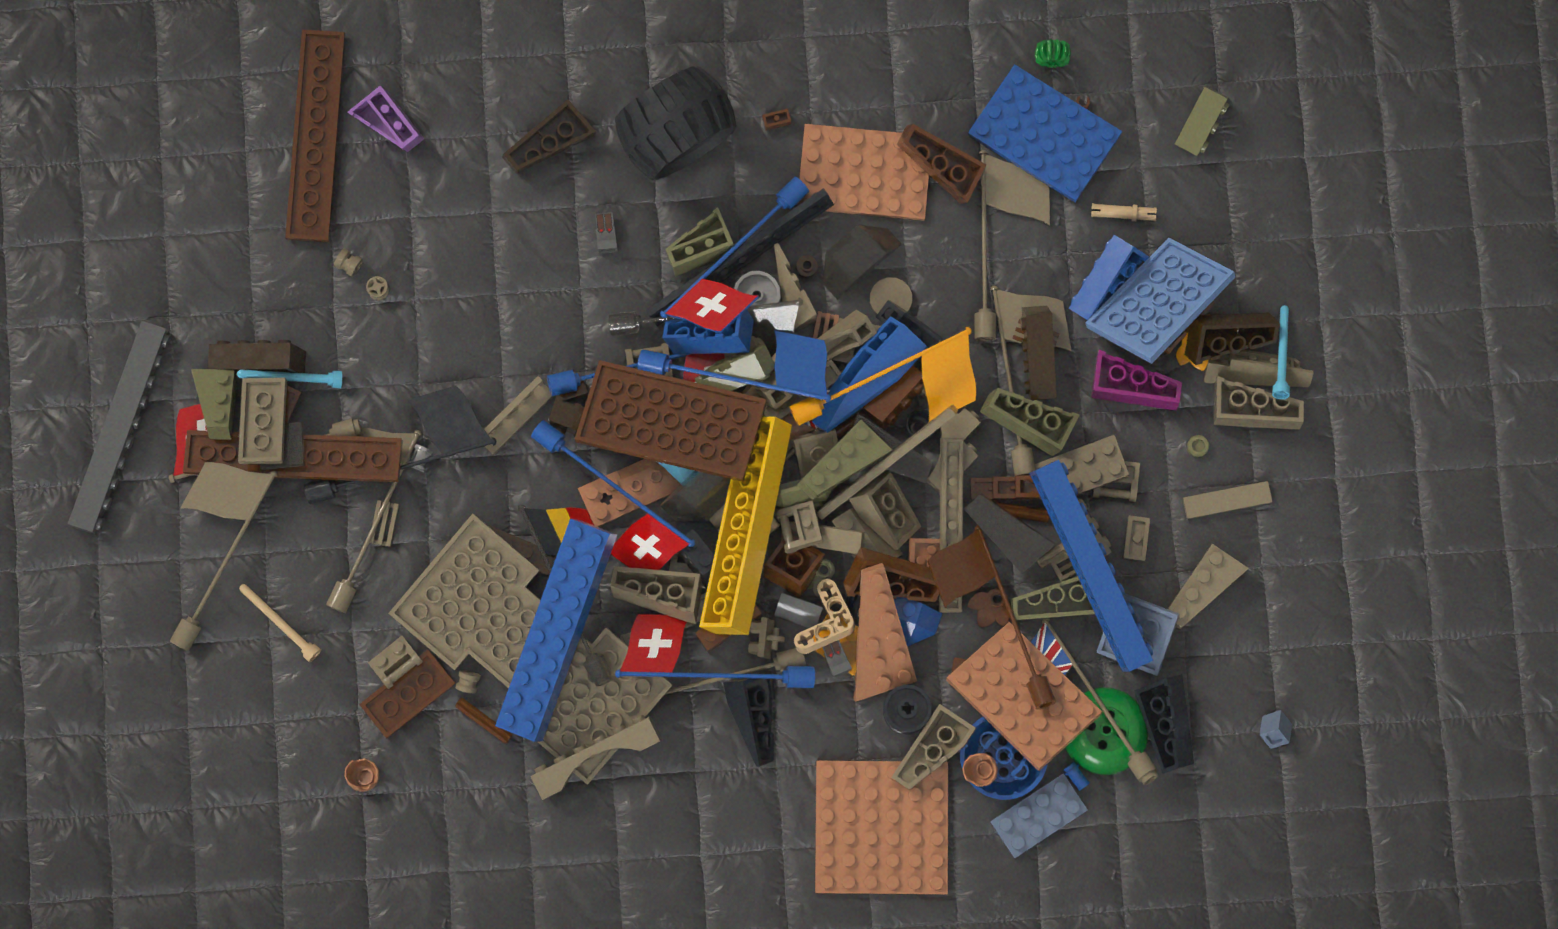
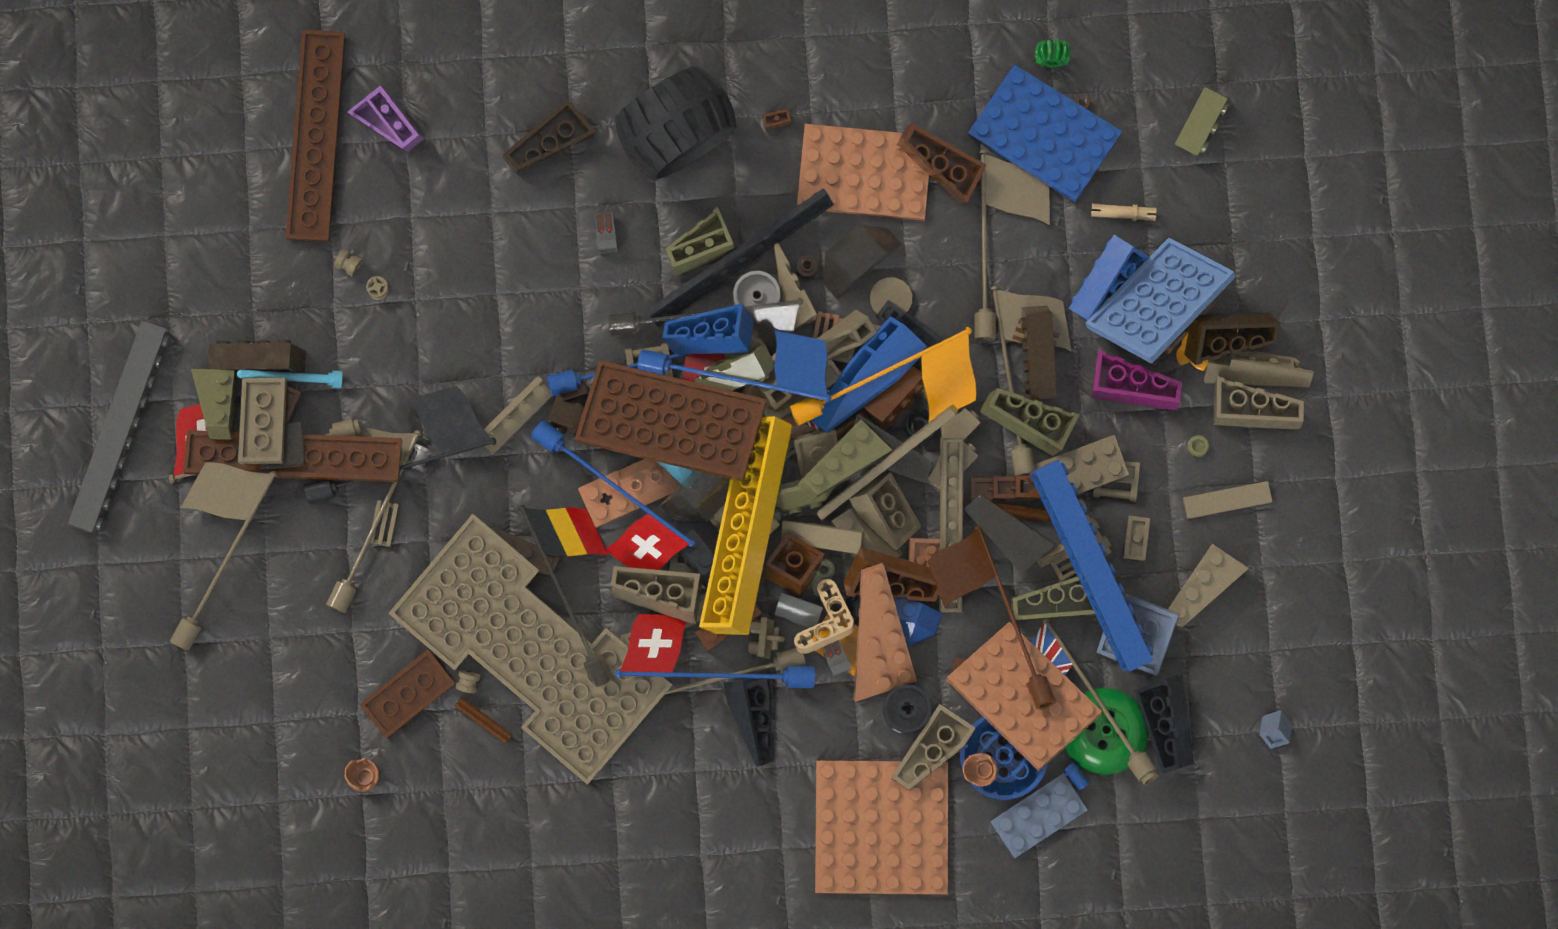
(309, 650): tan piece -> none
(392, 658): dark tan plate -> none
(556, 630): blue brick -> none
(636, 737): dark tan arch -> none
(716, 304): flag -> none
(806, 524): dark tan plate -> none
(988, 610): reddish brown plate -> none
(1281, 389): medium azure piece -> none

